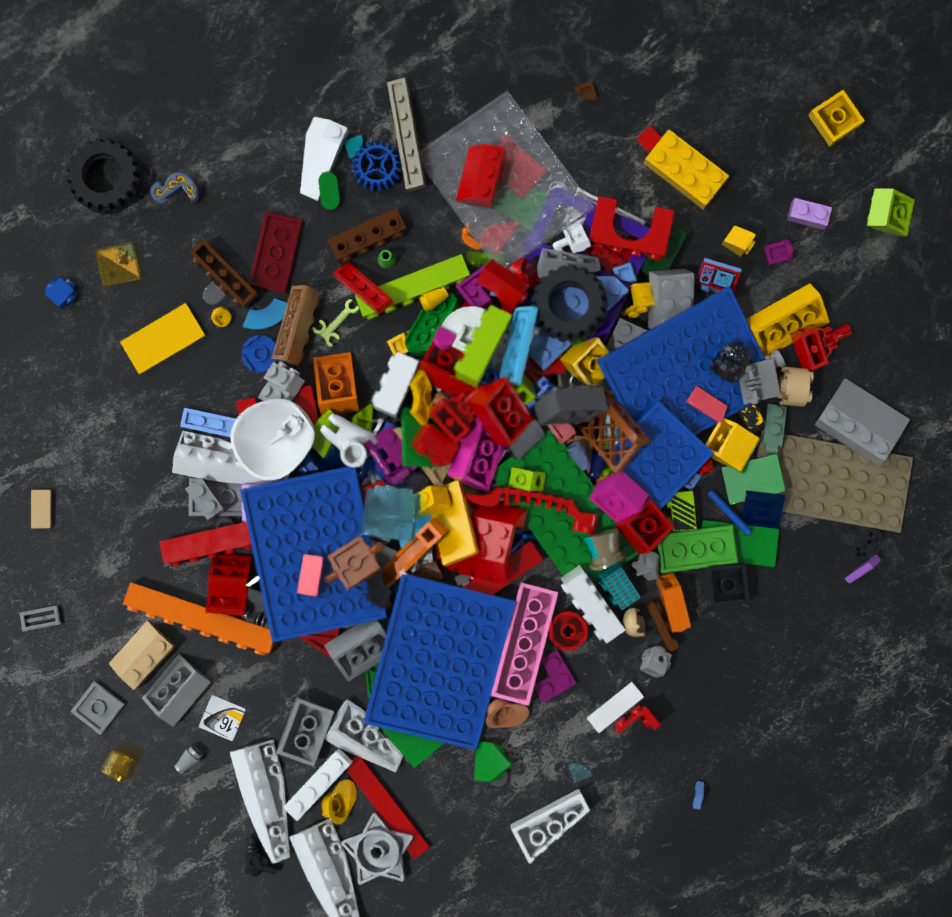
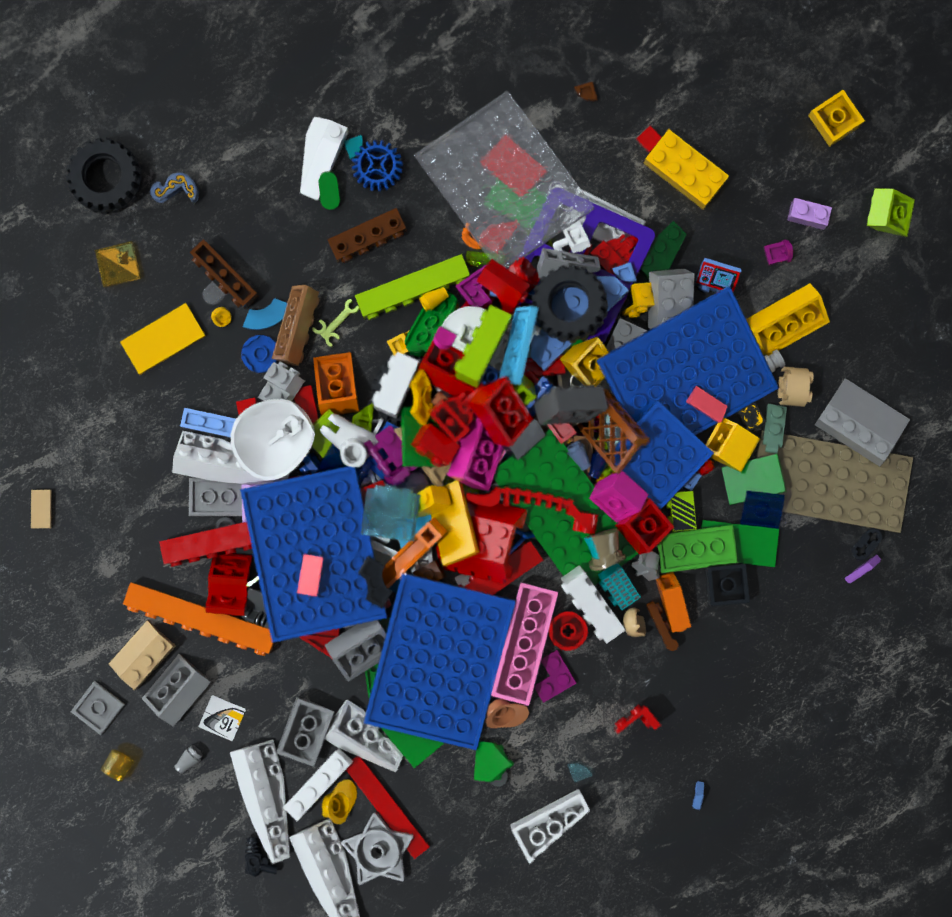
(56, 615): light grey tile -> none
(61, 292): blue brick -> none
(205, 499): light grey brick -> none
(275, 252): dark red tile -> none
(354, 562): dark orange plate -> none
(363, 288): red plate -> none
(386, 263): bright green cone -> none
(406, 134): dark tan plate -> none
(481, 175): red slope -> none
(526, 479): lime bracket -> none
(615, 707): white tile -> none
(651, 245): red arch -> none
(655, 661): light grey brick -> none
(729, 512): blue bar -> none
(730, 362): black hair -> none
(739, 241): yellow slope -> none
(759, 381): light grey hinge -> none
(816, 344): red brick -> none

